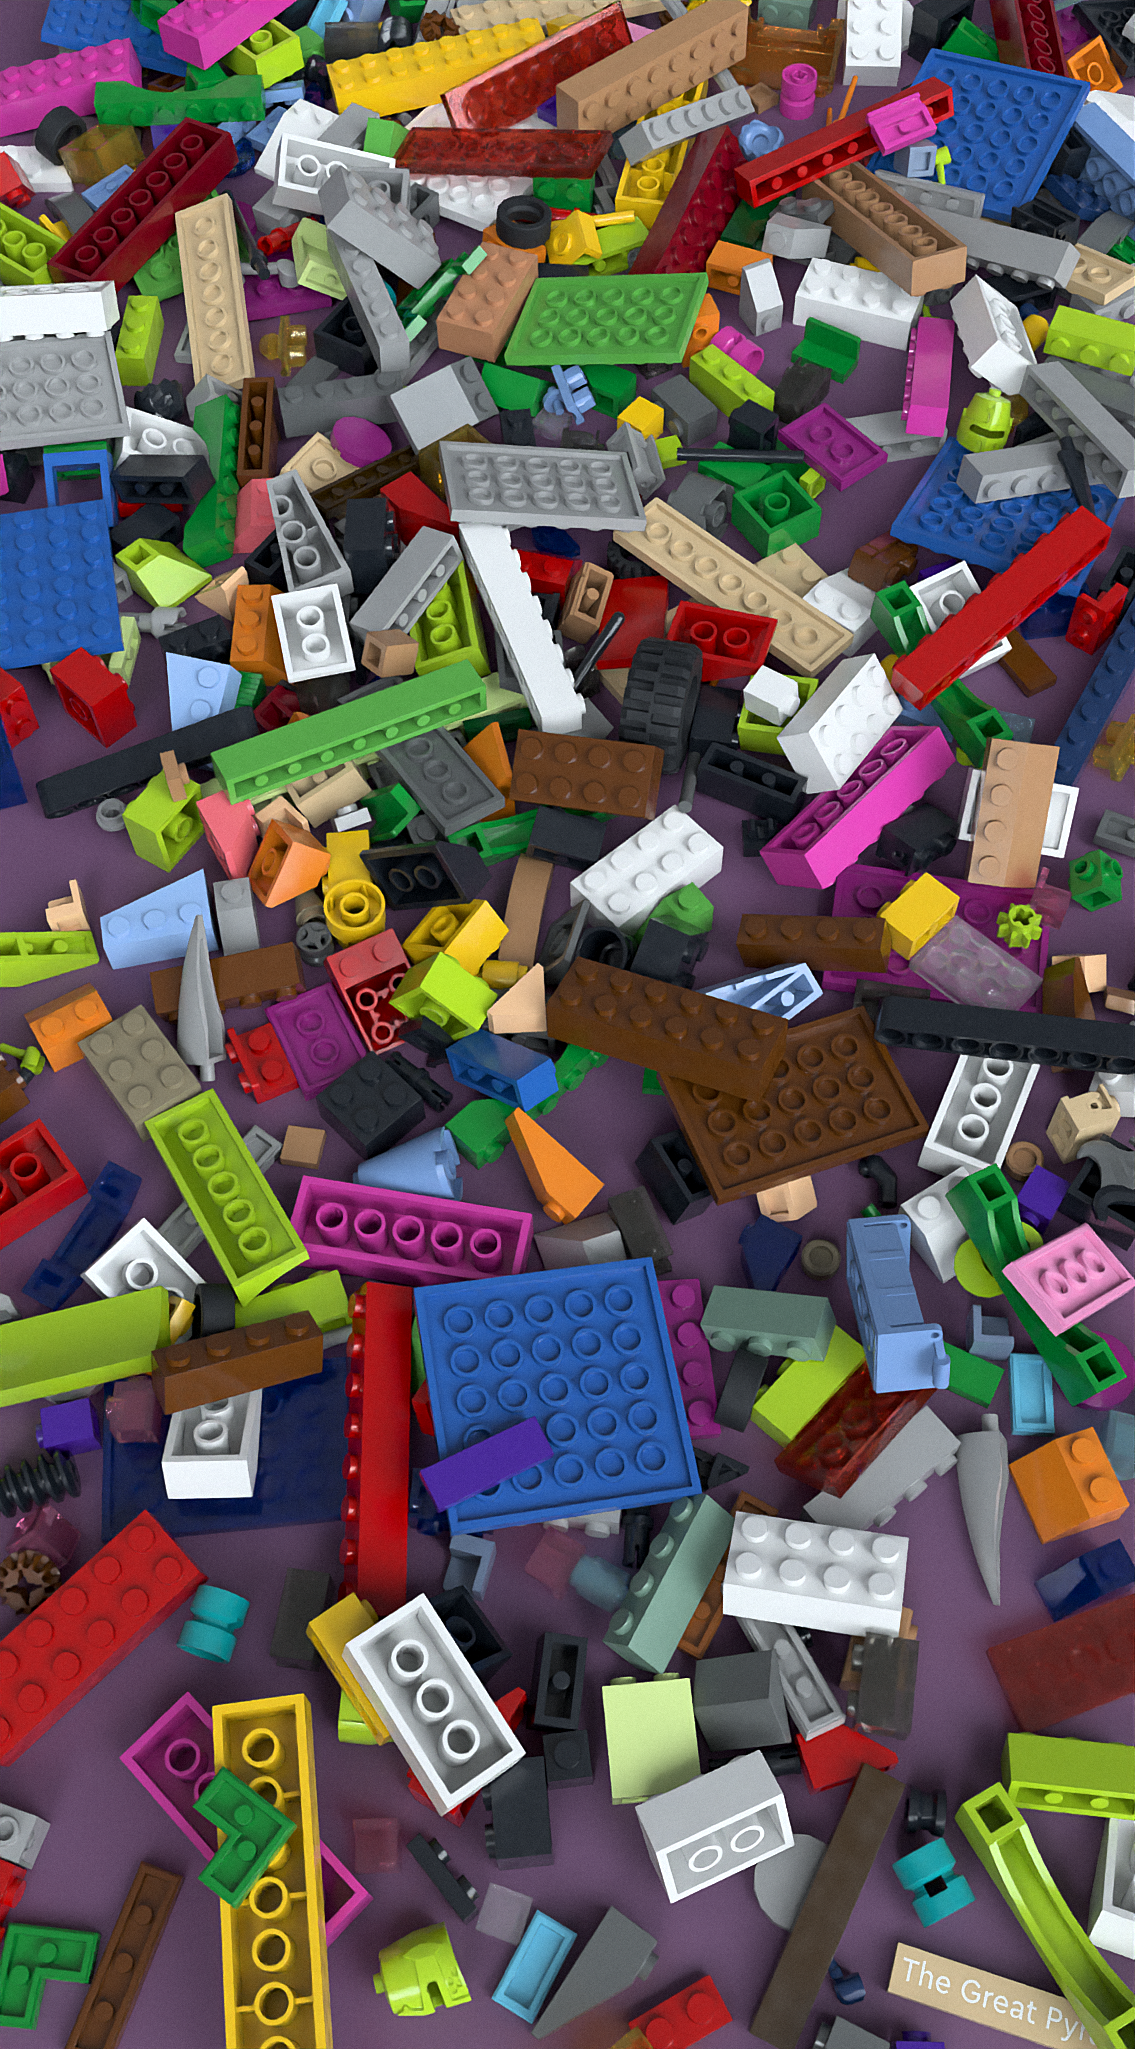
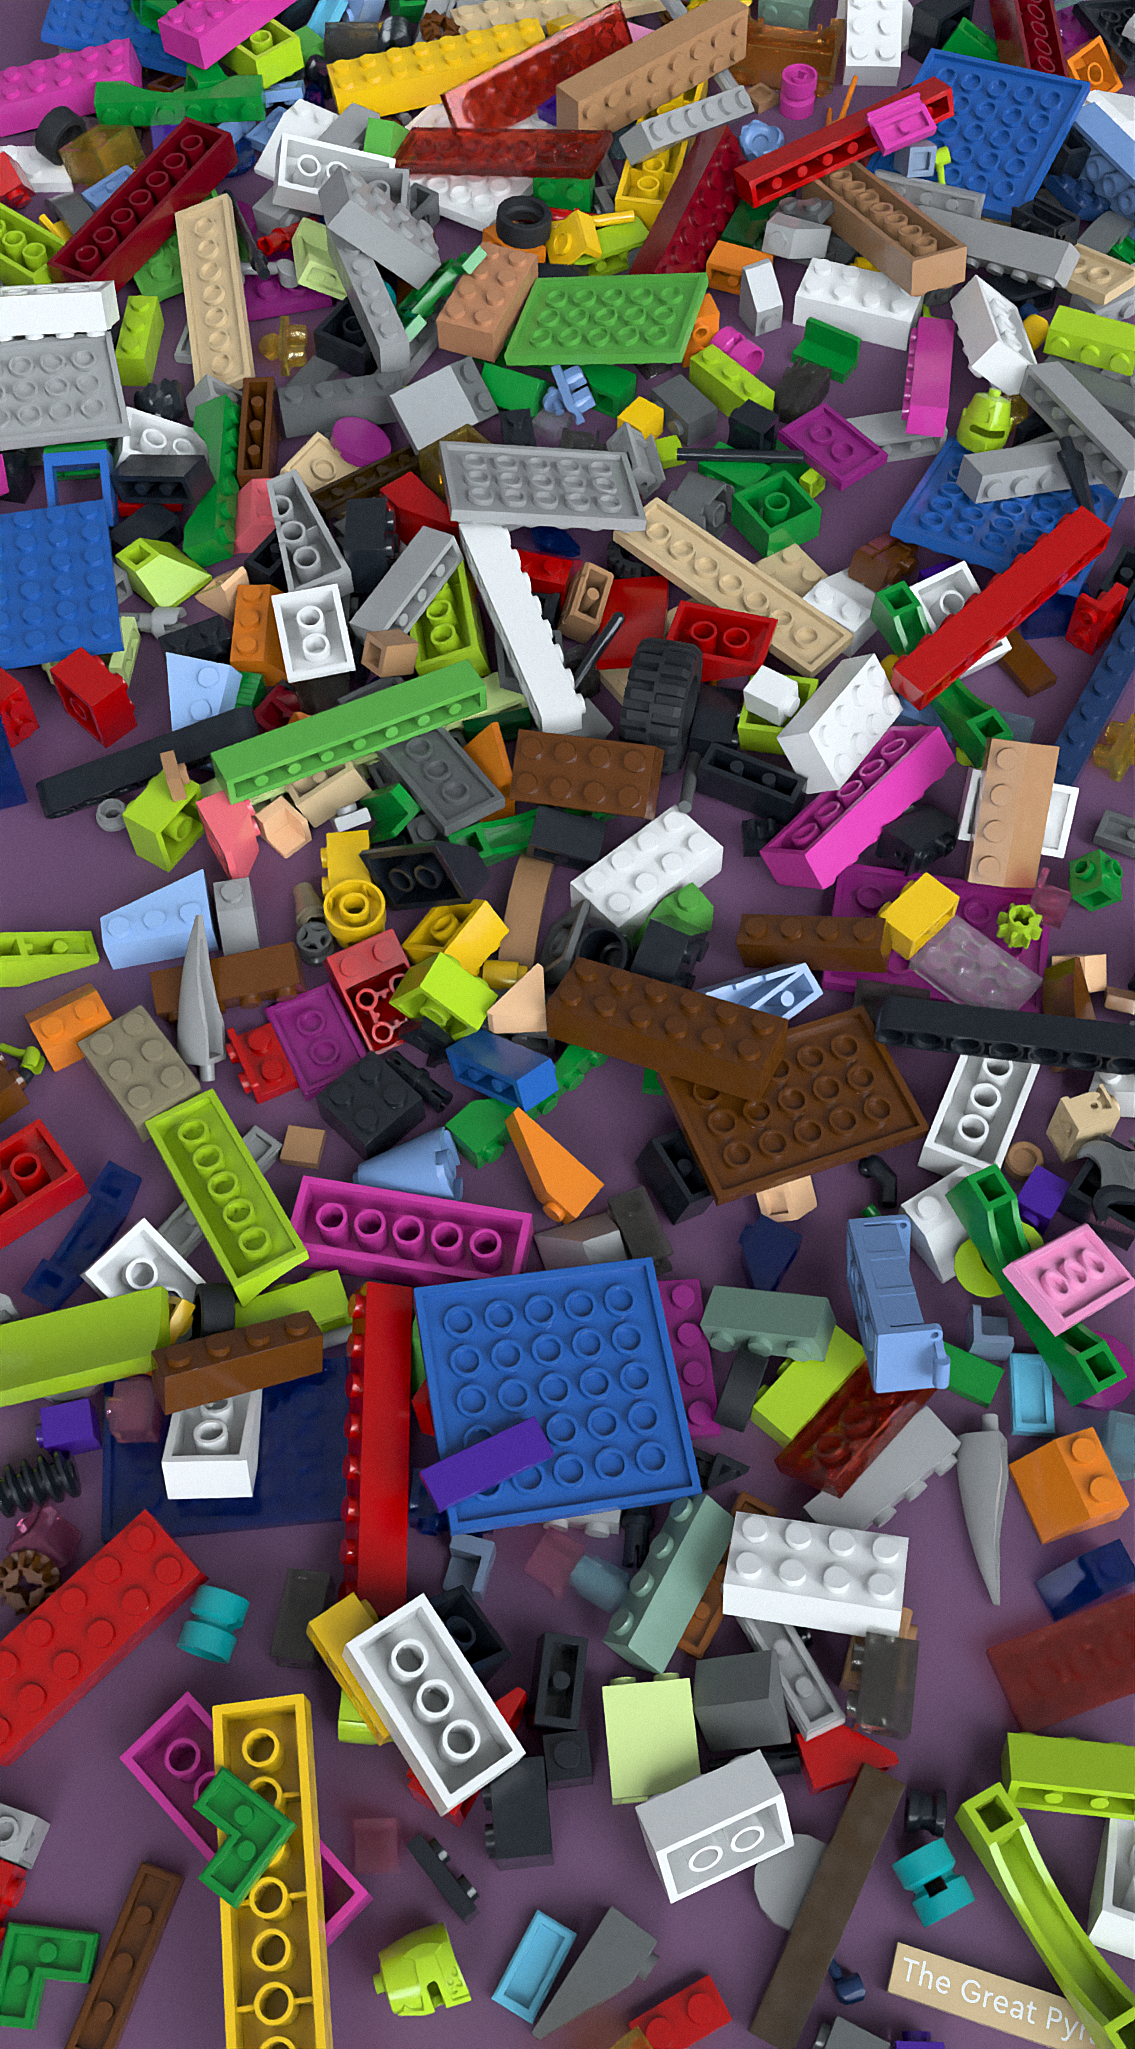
(68, 912): light nougat panel -> none
(287, 864): orange slope -> none
(504, 1914): clear tile -> none
(820, 1260): dark tan tile -> none

